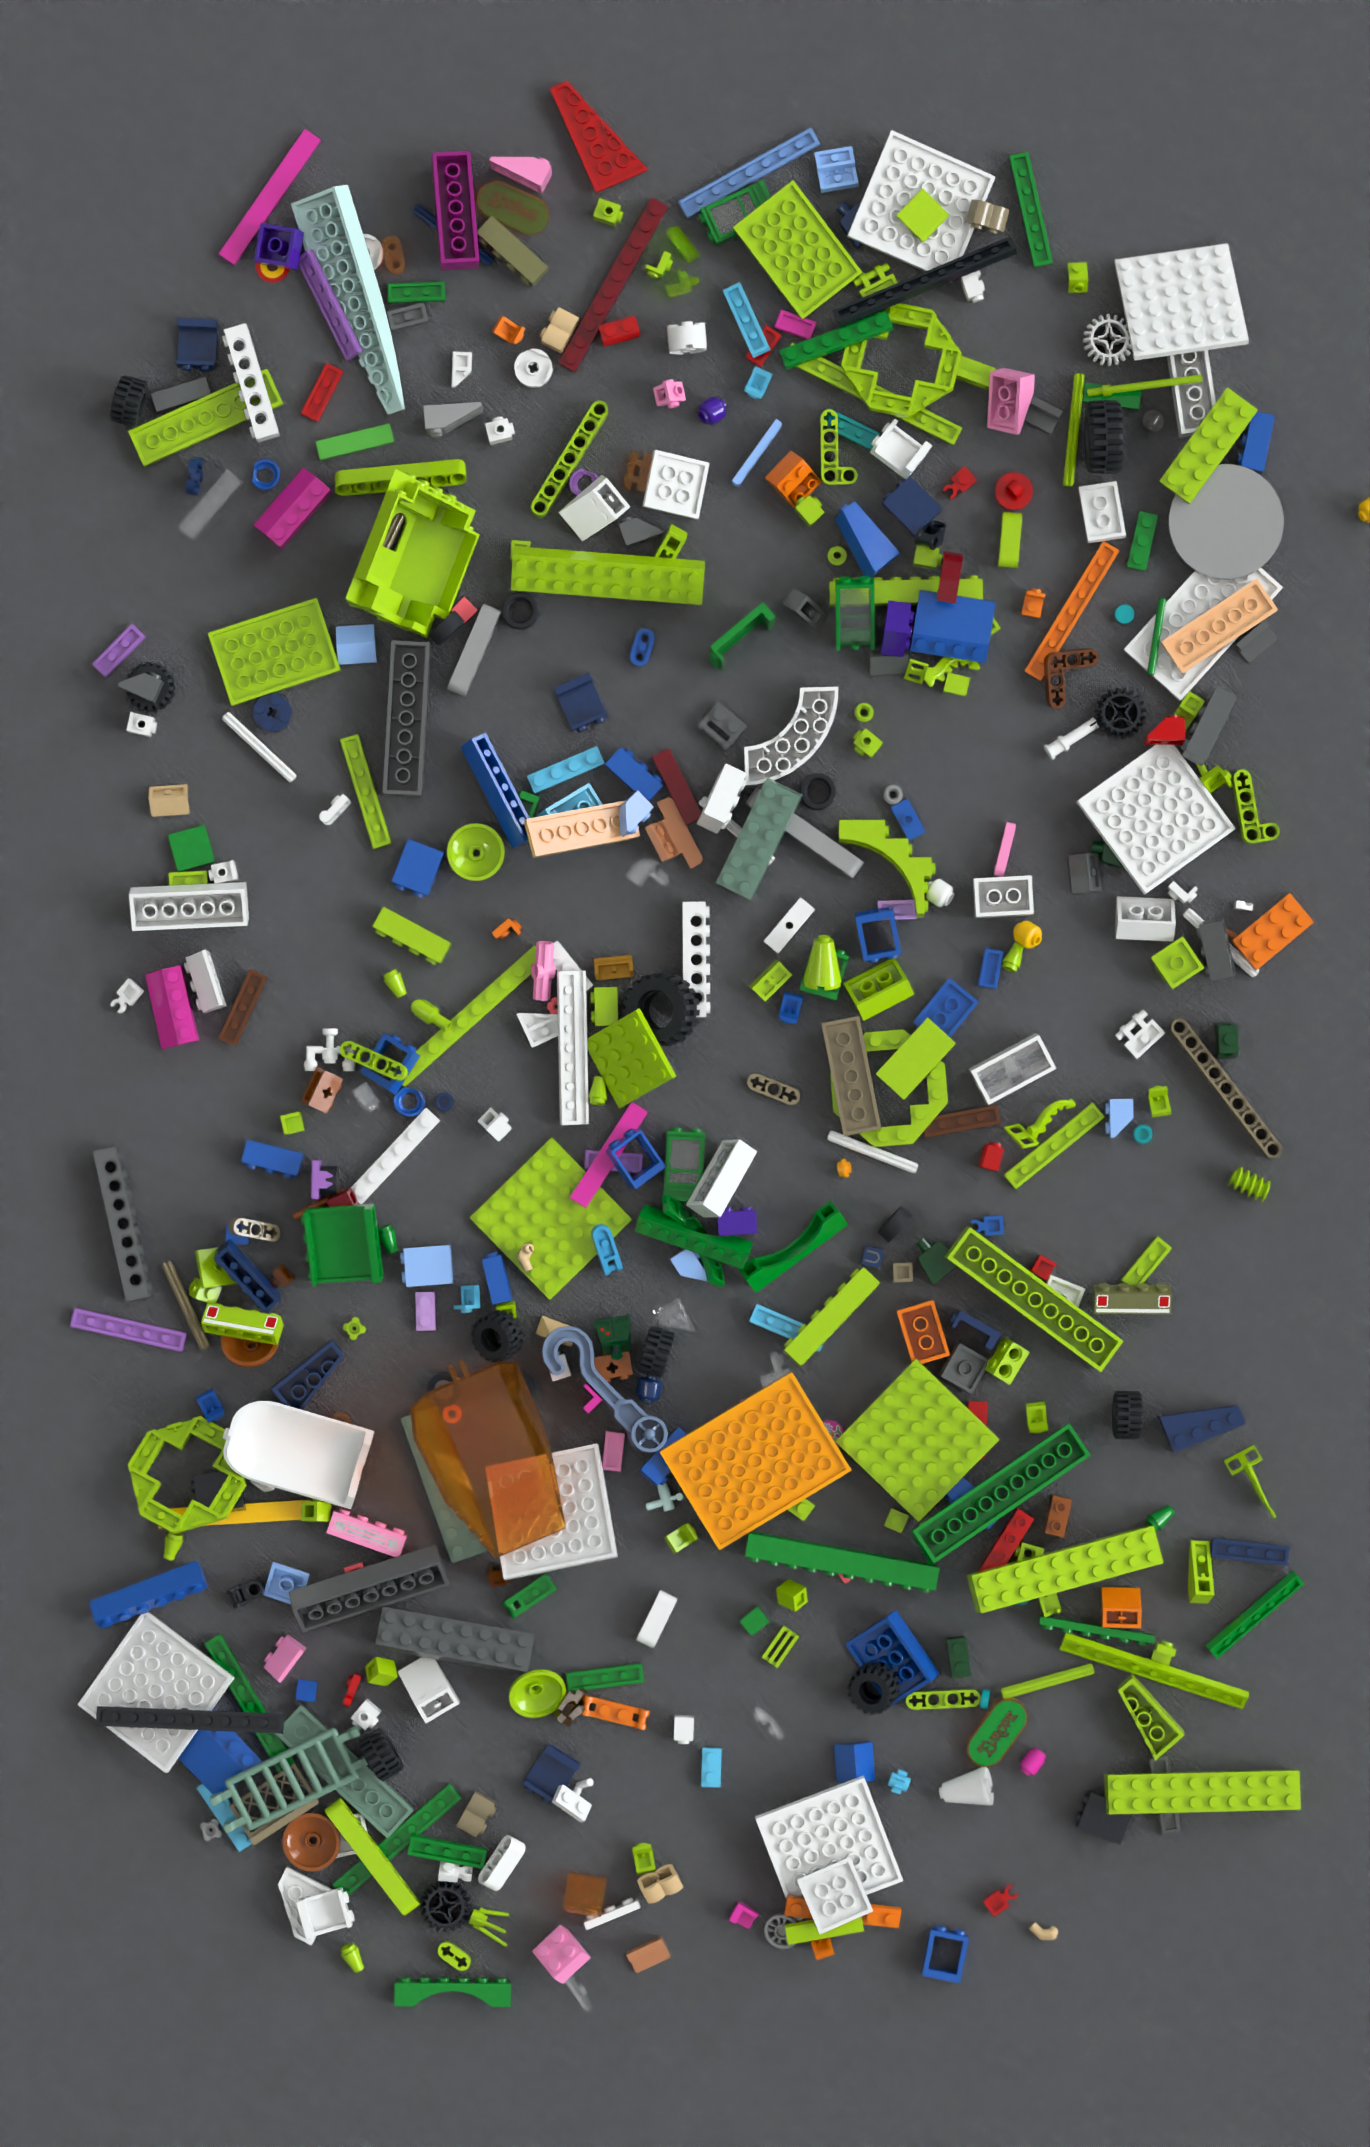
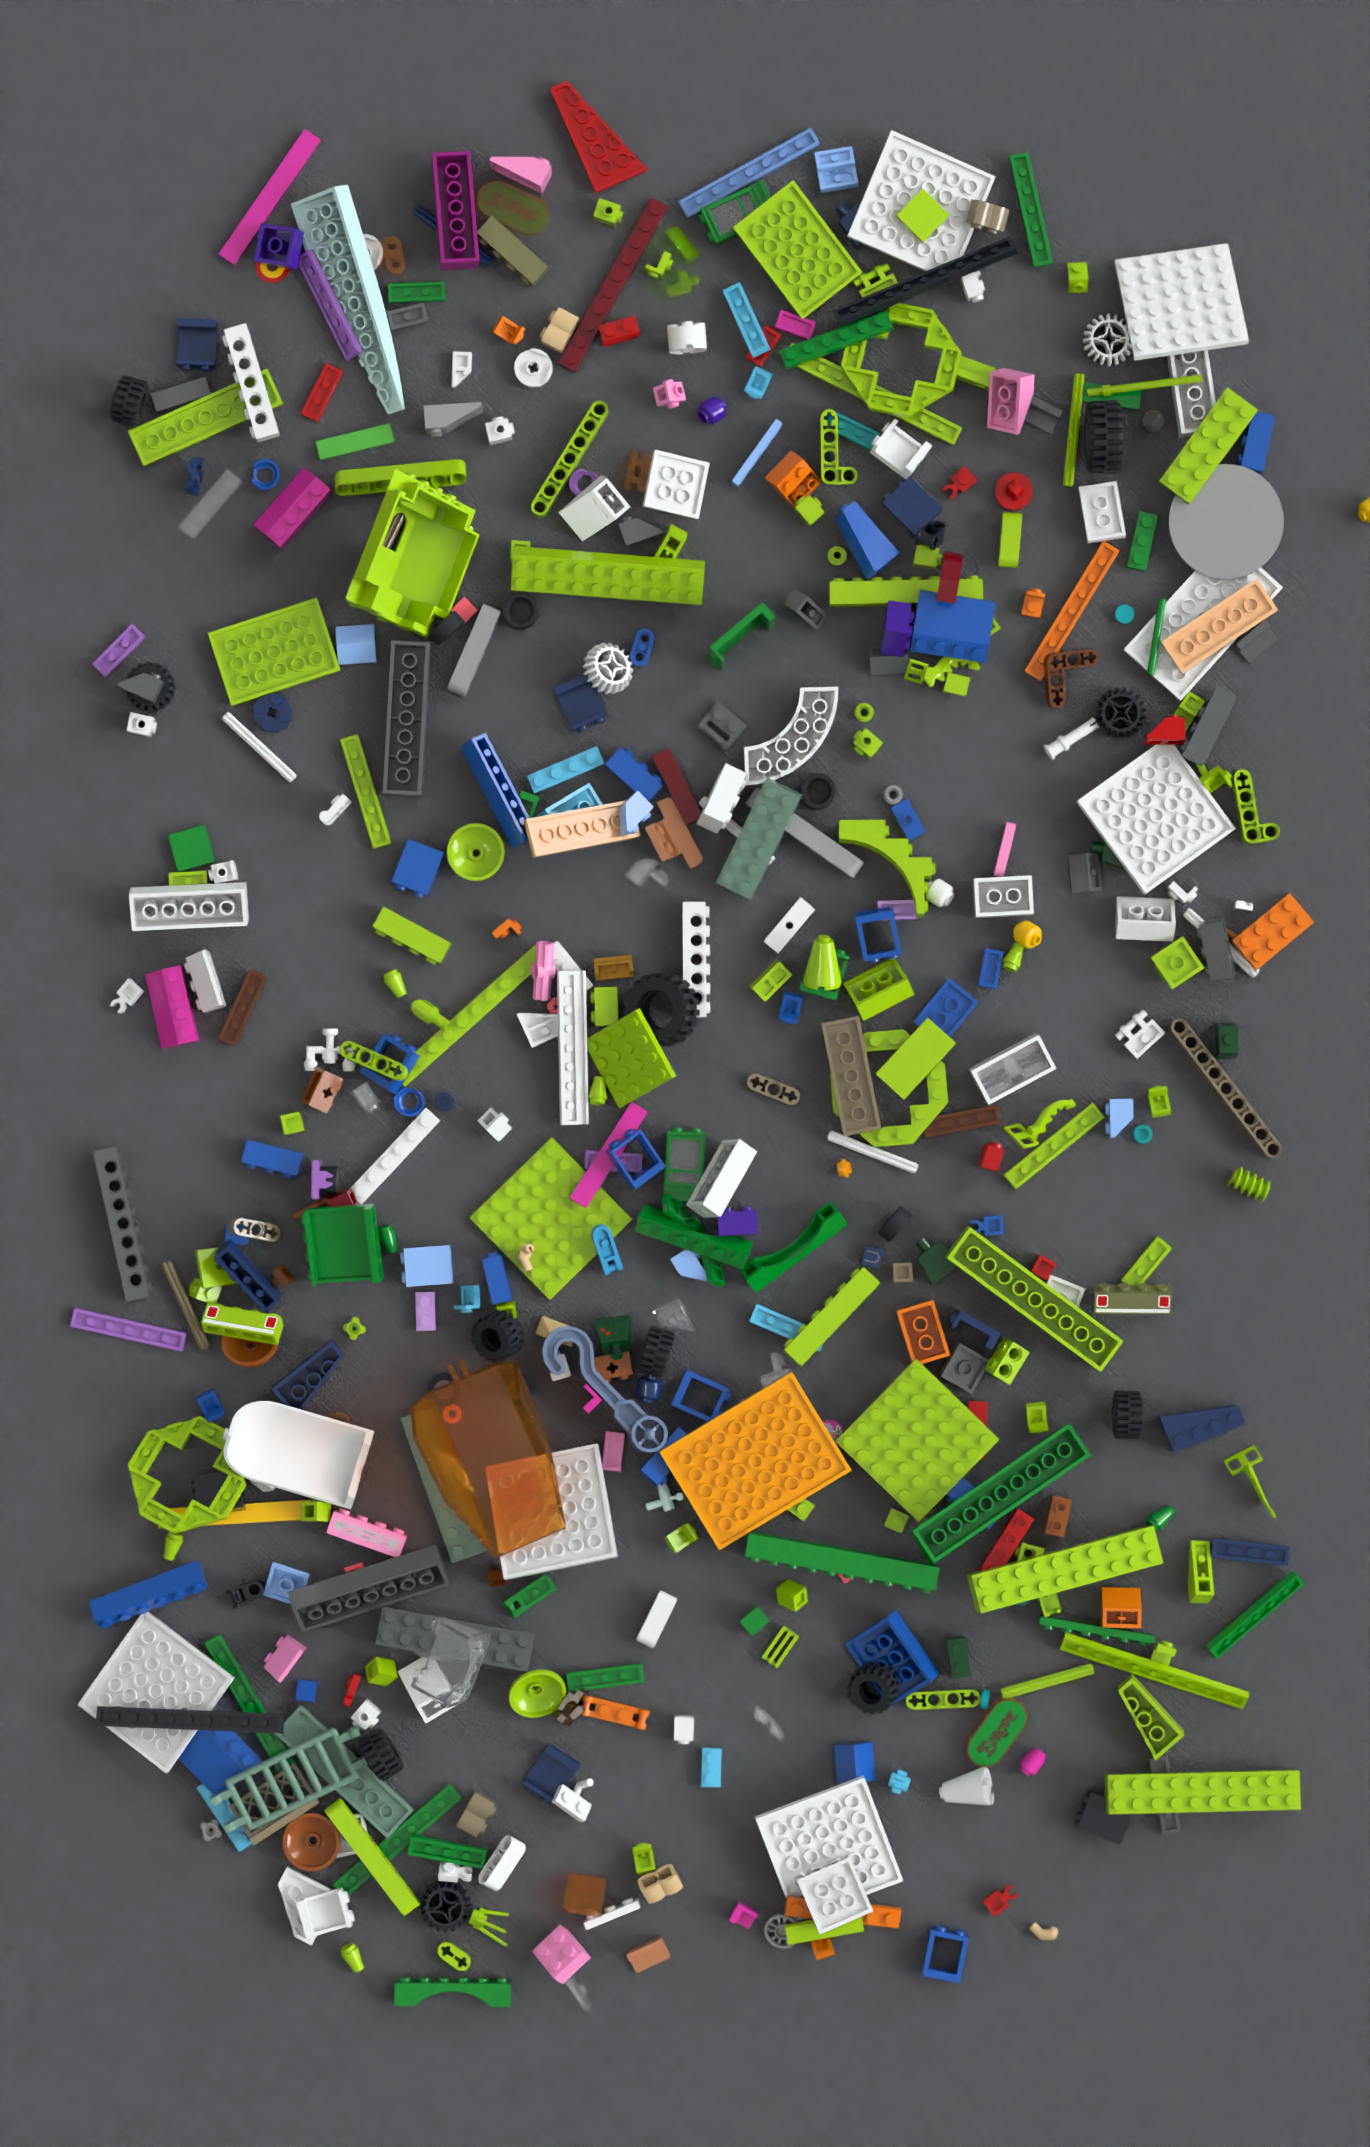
(169, 800): tan panel -> none
(452, 1662): none -> clear windscreen
(613, 663): none -> white gear
(682, 1389): none -> blue window
(855, 612): door -> none

